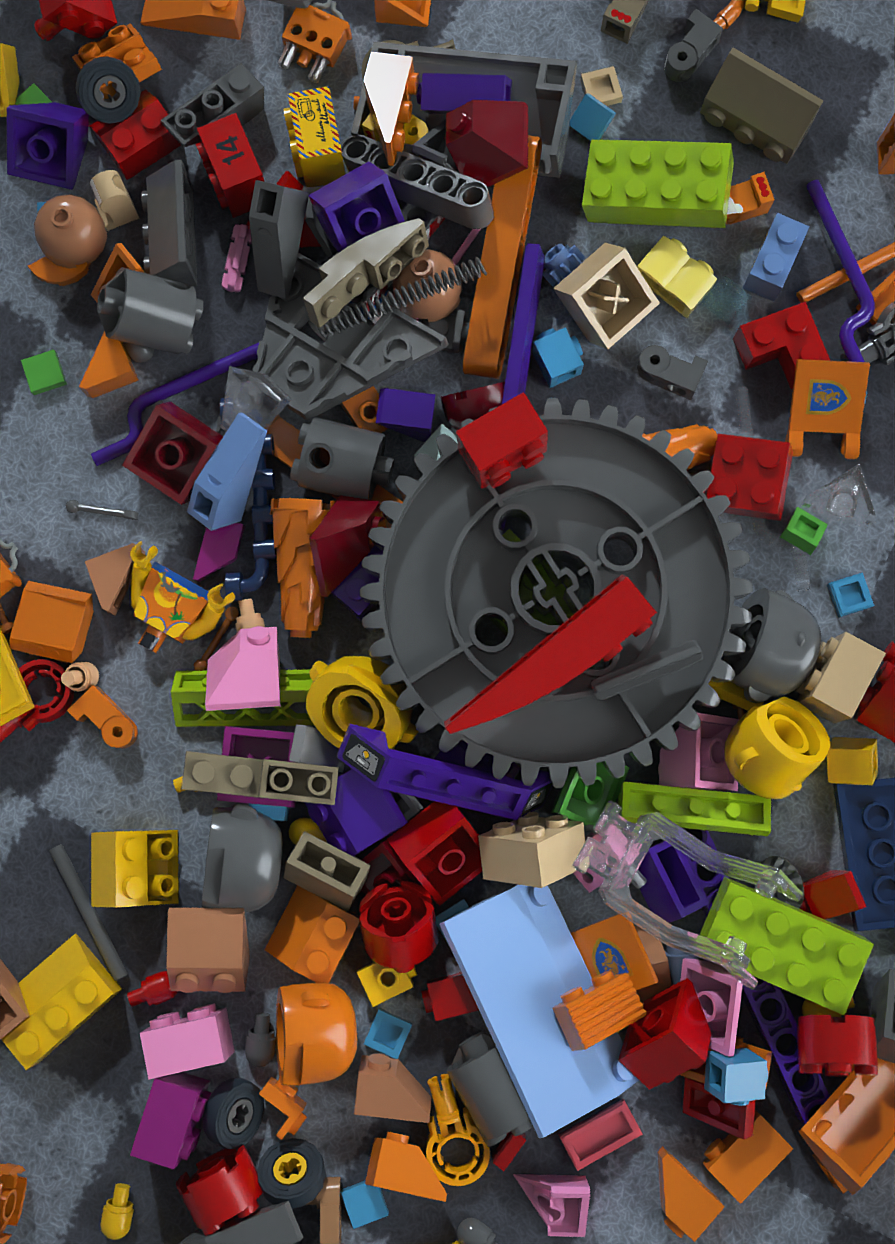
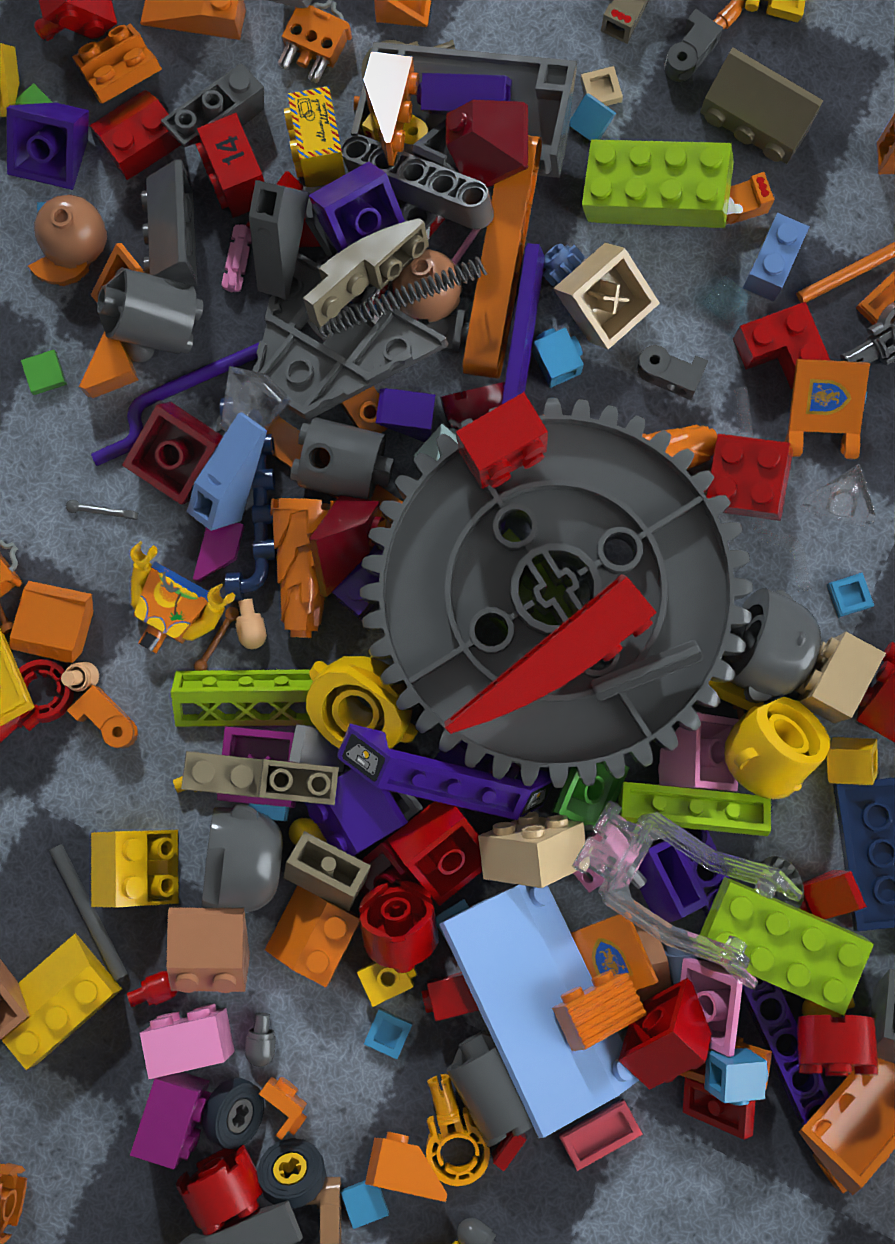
(92, 99): black bush -> none
(112, 577): nougat slope -> none
(113, 199): tan leg -> none
(117, 1213): yellow cylinder -> none
(245, 671): bright pink slope -> none
(314, 1033): orange piece -> none
(390, 1091): nougat slope -> none
(559, 1201): bright pink slope -> none
(676, 276): light yellow brick -> none
(684, 1198): orange slope -> none
(745, 1163): orange brick -> none
(803, 530): bright green tile -> none
(852, 270): dark purple piece -> none

